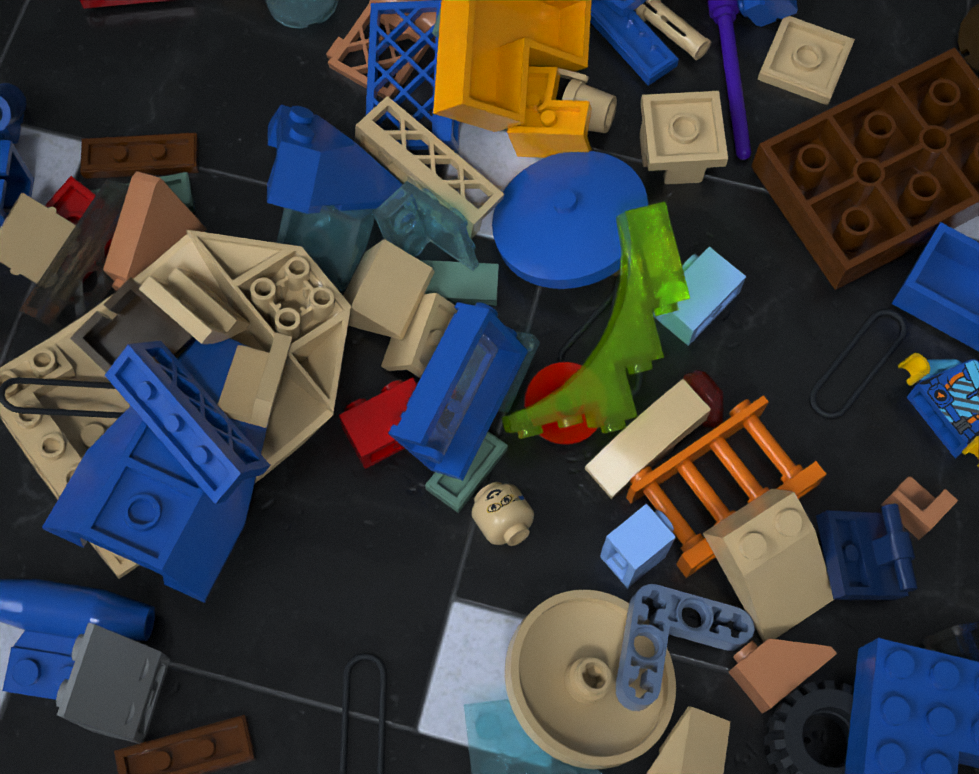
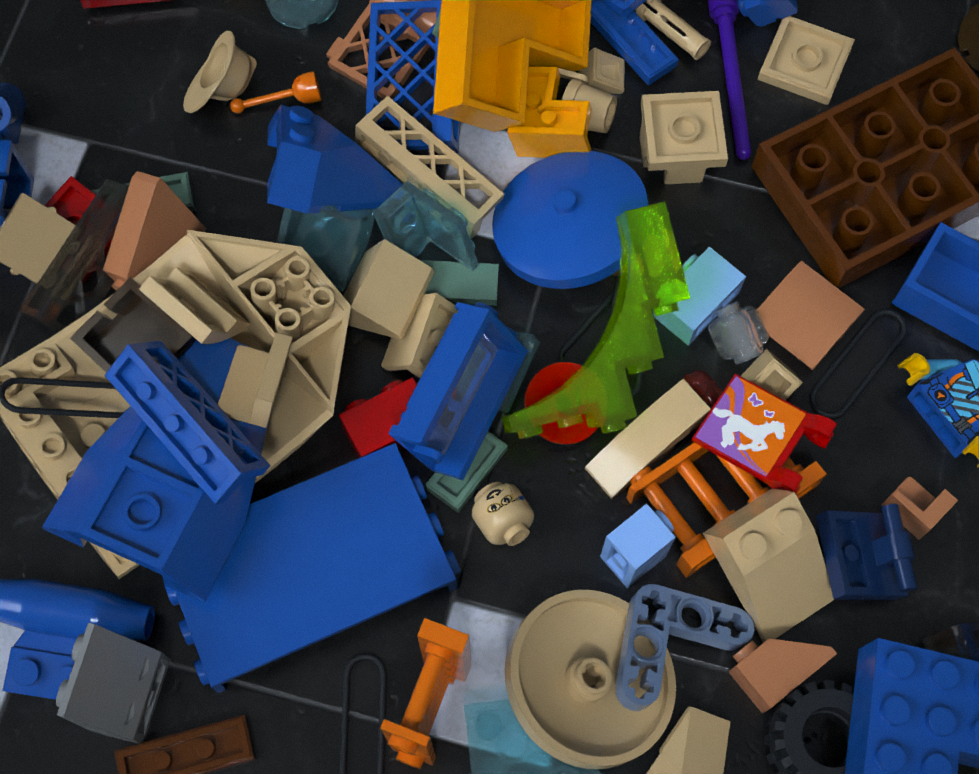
(145, 153): reddish brown tile -> none
(222, 75): none -> tan piece
(304, 89): none -> orange hinge
(317, 566): none -> blue panel
(445, 659): none -> orange fence
(605, 71): none -> tan slope
(738, 333): none -> clear head
(760, 432): none -> flag
(772, 375): none -> tan slope
(808, 314): none -> nougat slope

